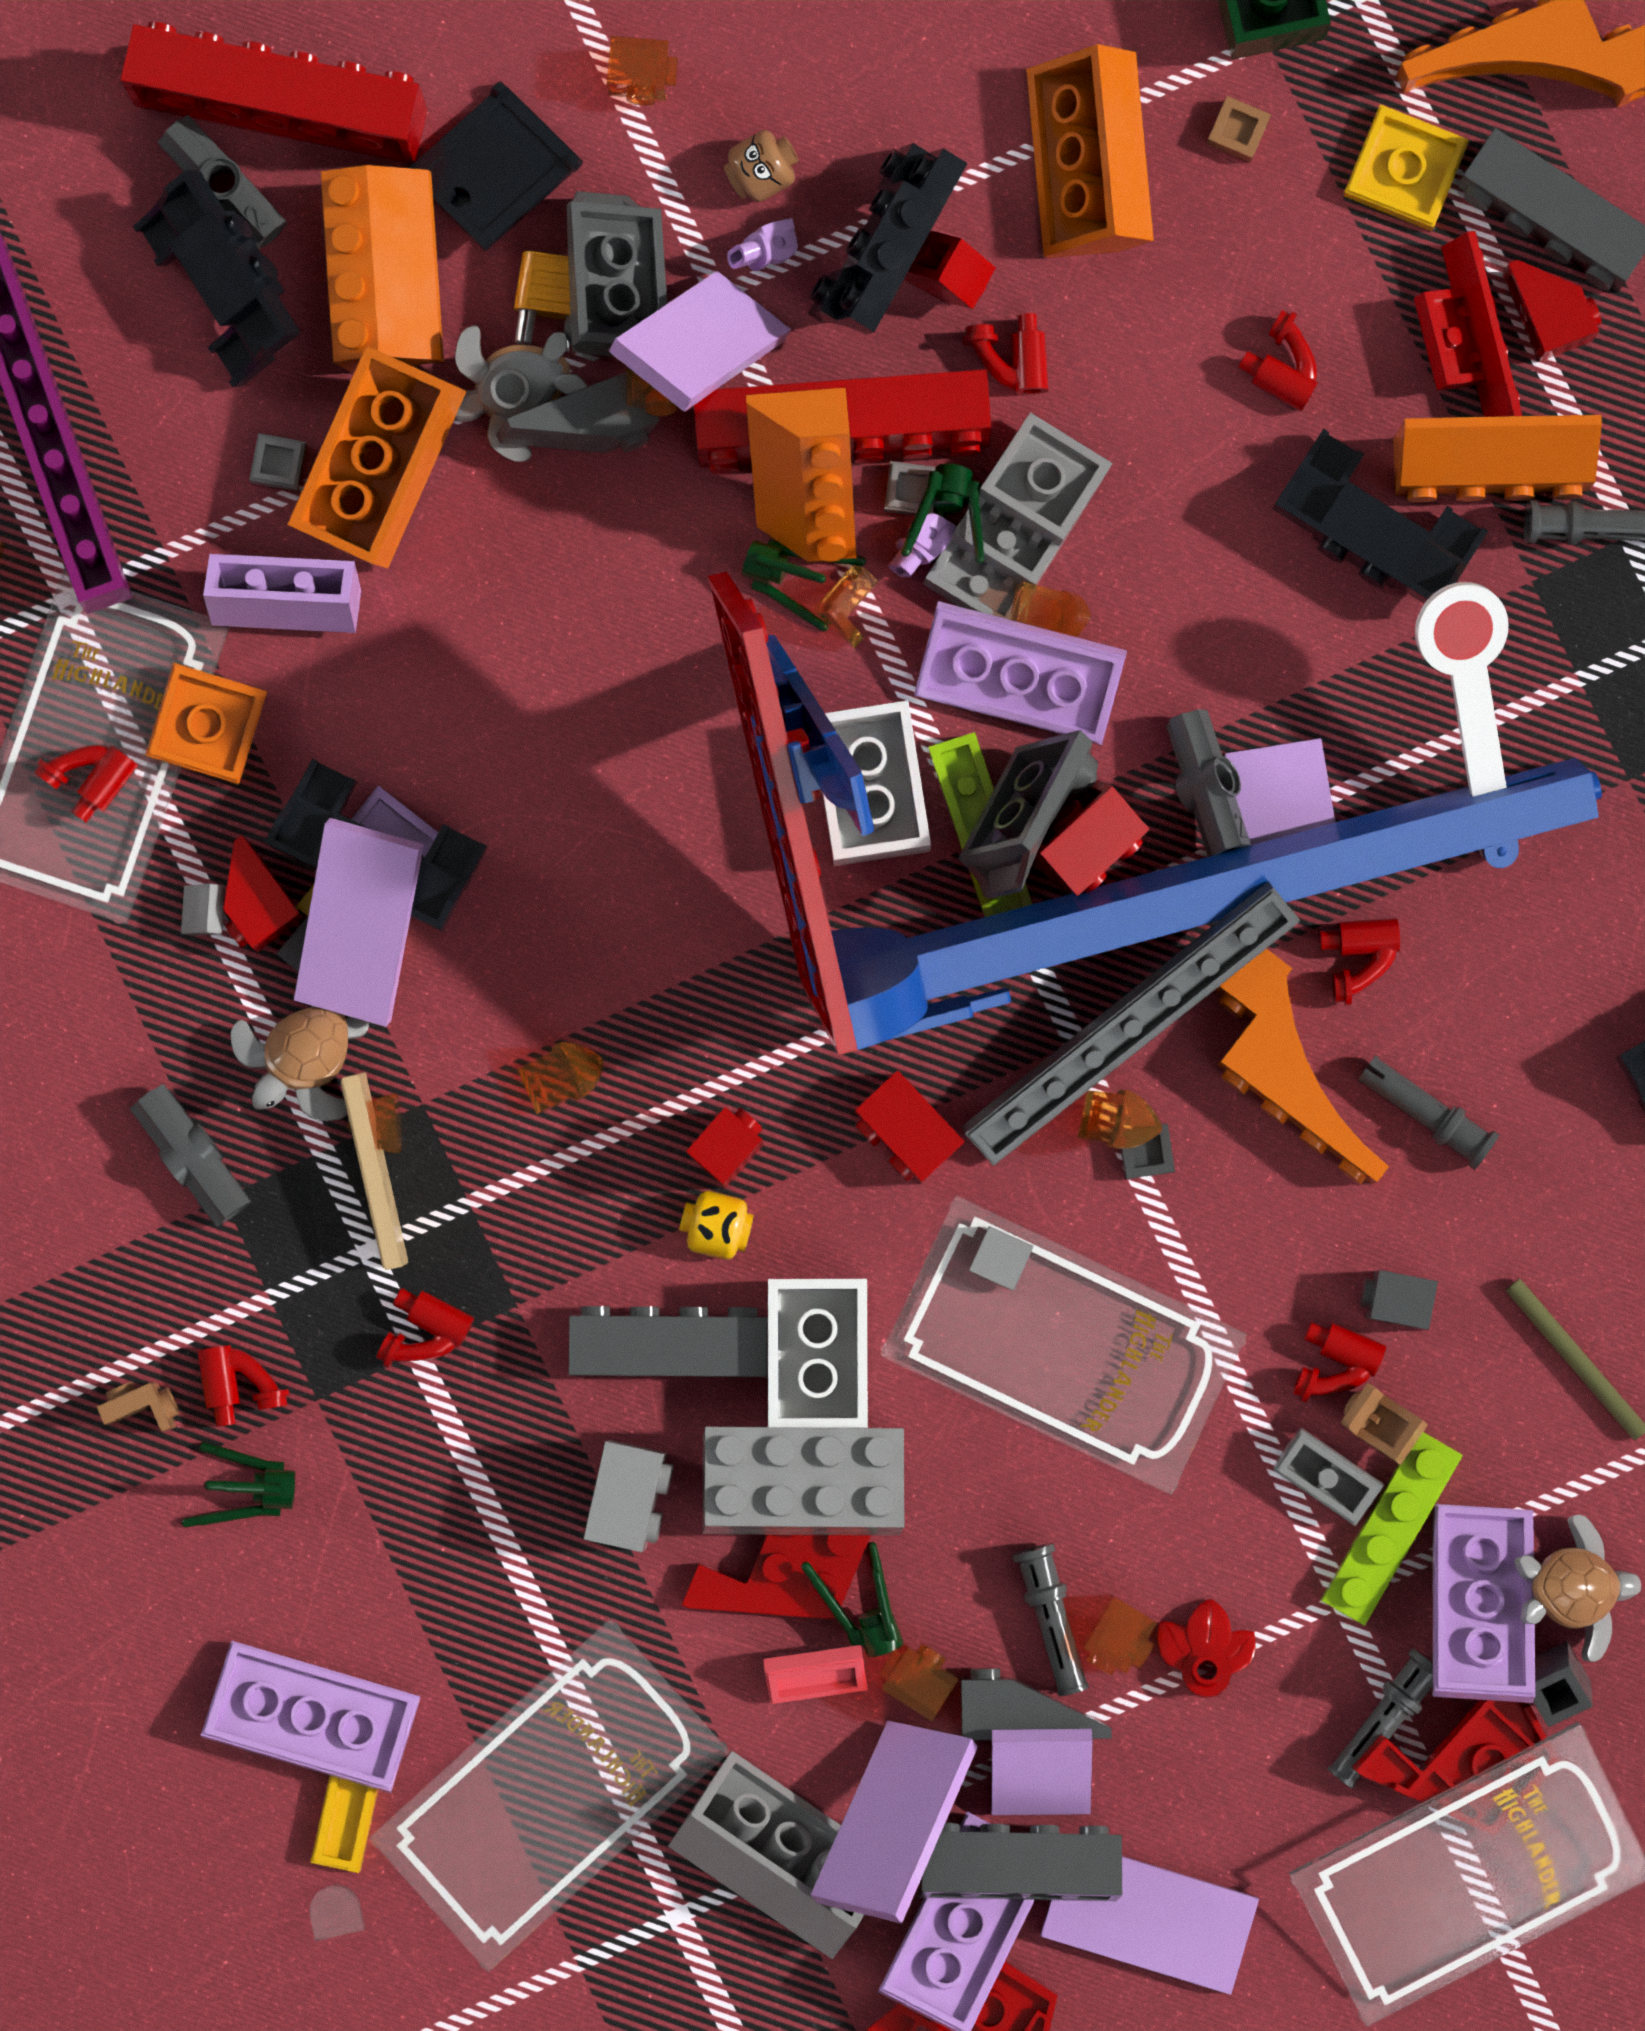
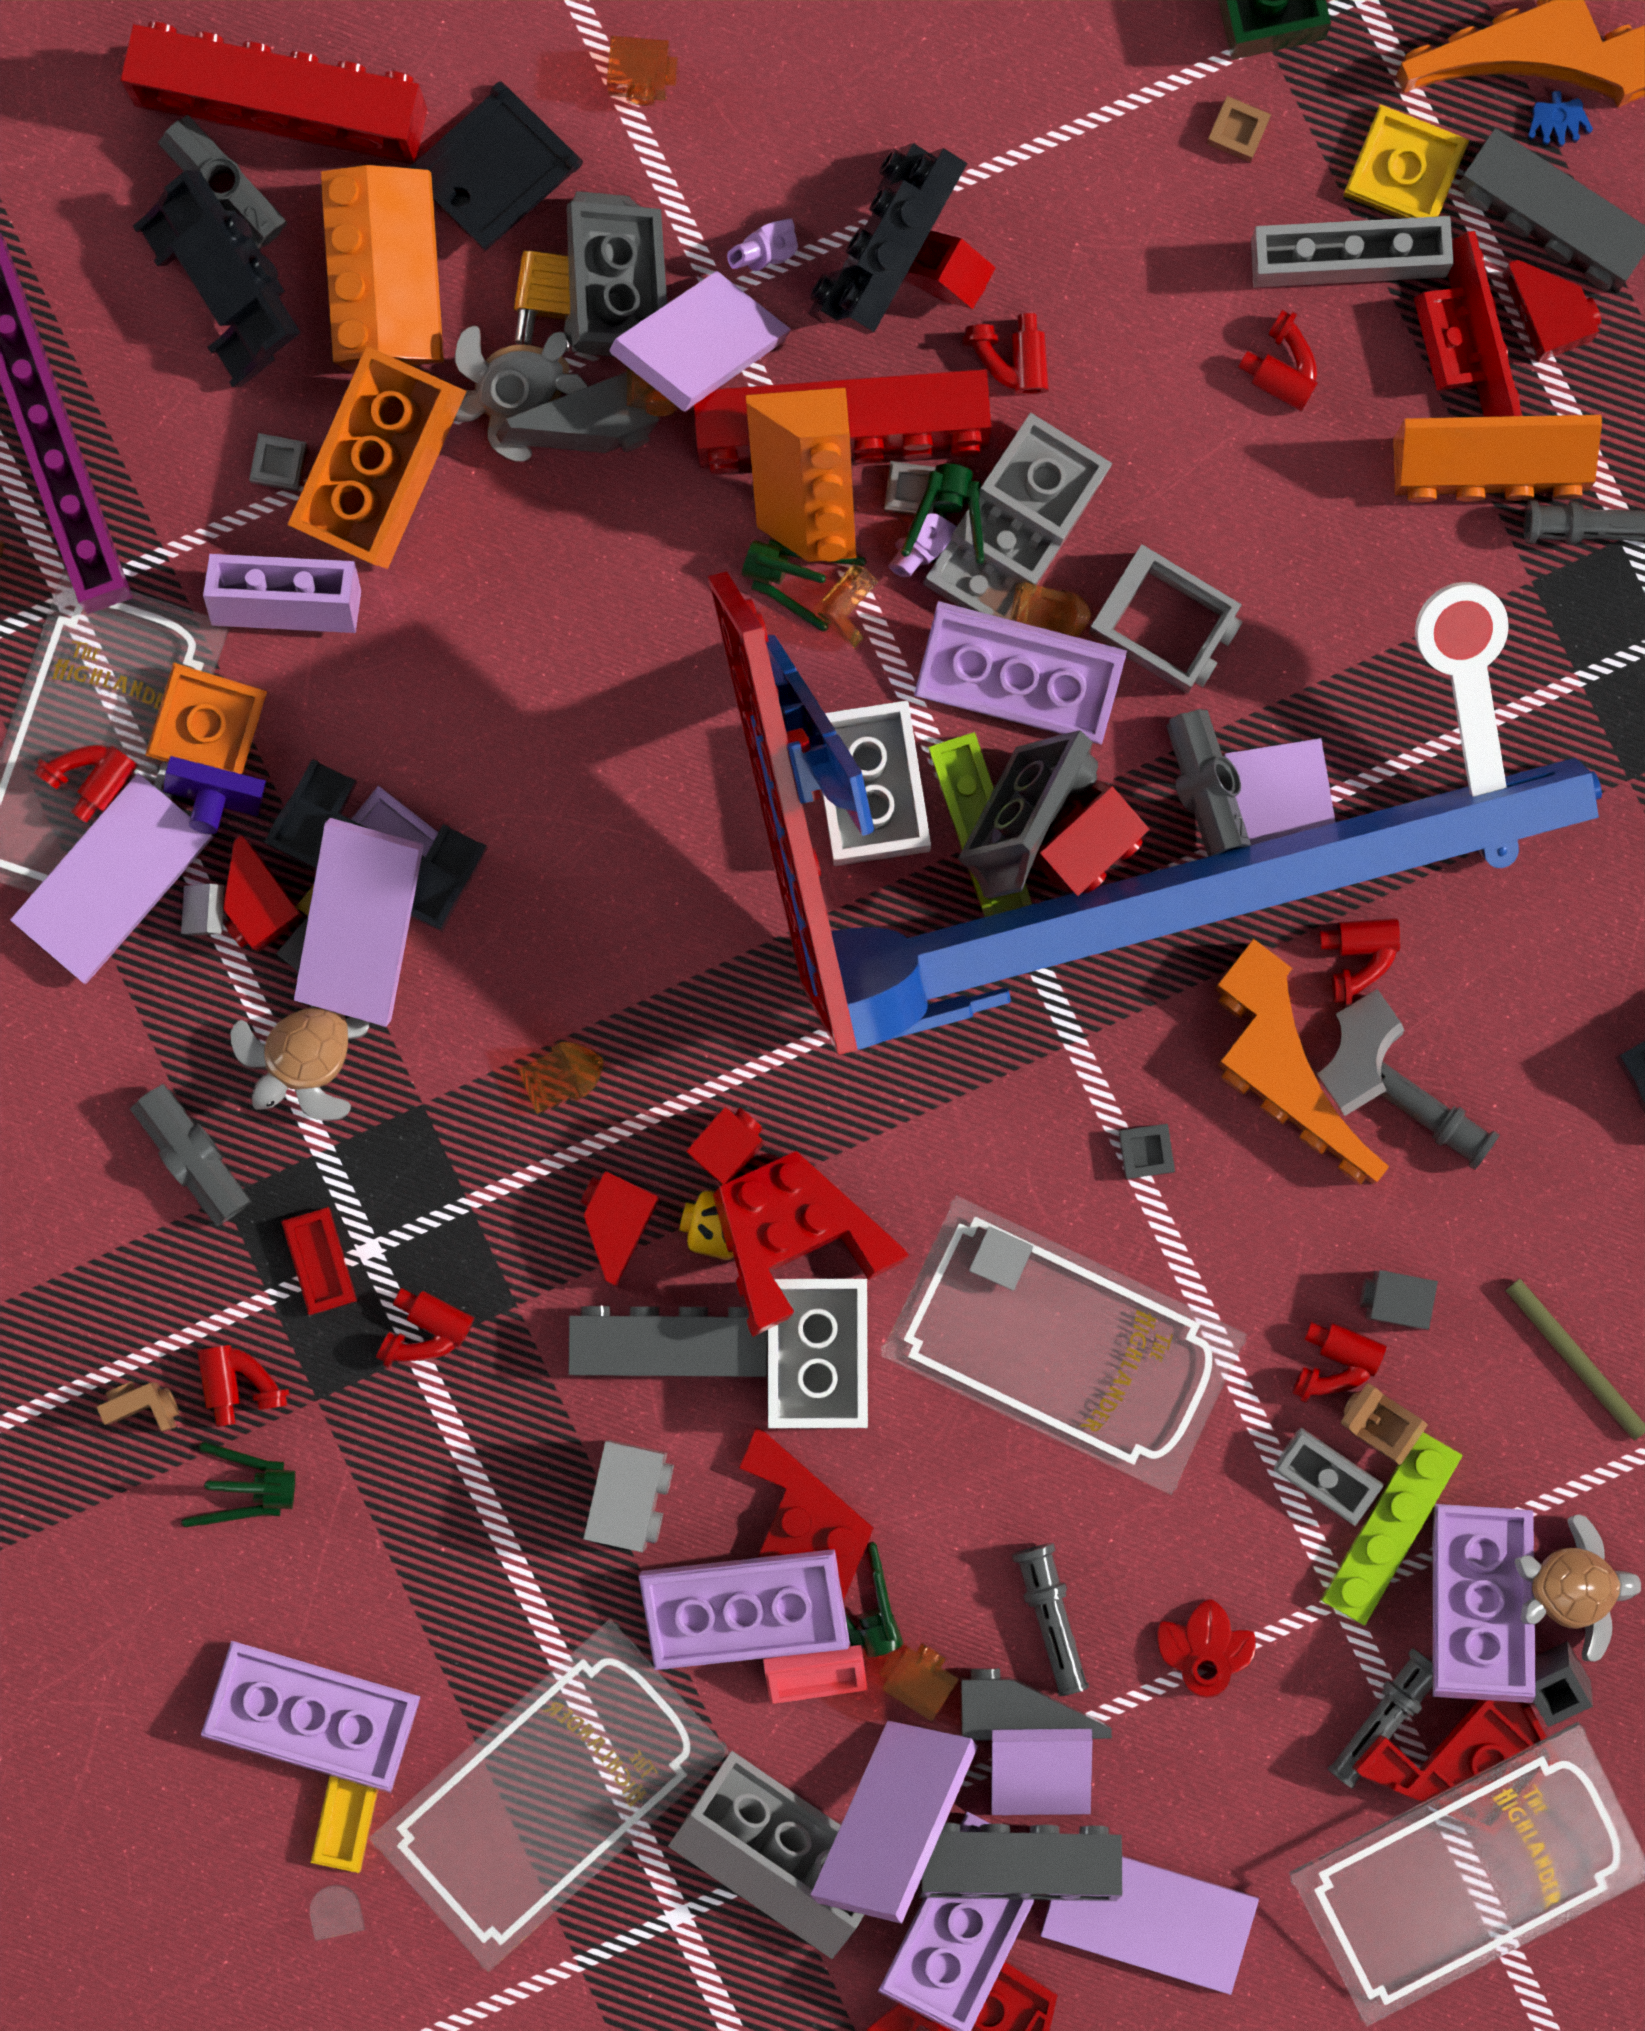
(111, 879): none -> lavender tile
(212, 791): none -> dark purple tile
(319, 1261): none -> red tile
(374, 1171): tan tile -> none
(387, 1123): clear orange tile -> none
(616, 1221): none -> red slope
(744, 1609): none -> lavender tile
(761, 166): medium nougat head -> none
(787, 1214): none -> red wing
(803, 1481): light grey brick -> none
(908, 1128): red brick -> none
(1089, 152): orange slope -> none
(1118, 1119): clear orange tile -> none
(1119, 1638): clear orange brick -> none
(1130, 1023): dark grey tile -> none
(1146, 562): none -> light grey window
(1351, 251): none -> light grey brick
(1355, 1071): none -> light grey tile
(1370, 533): black bracket -> none
(1559, 117): none -> blue piece

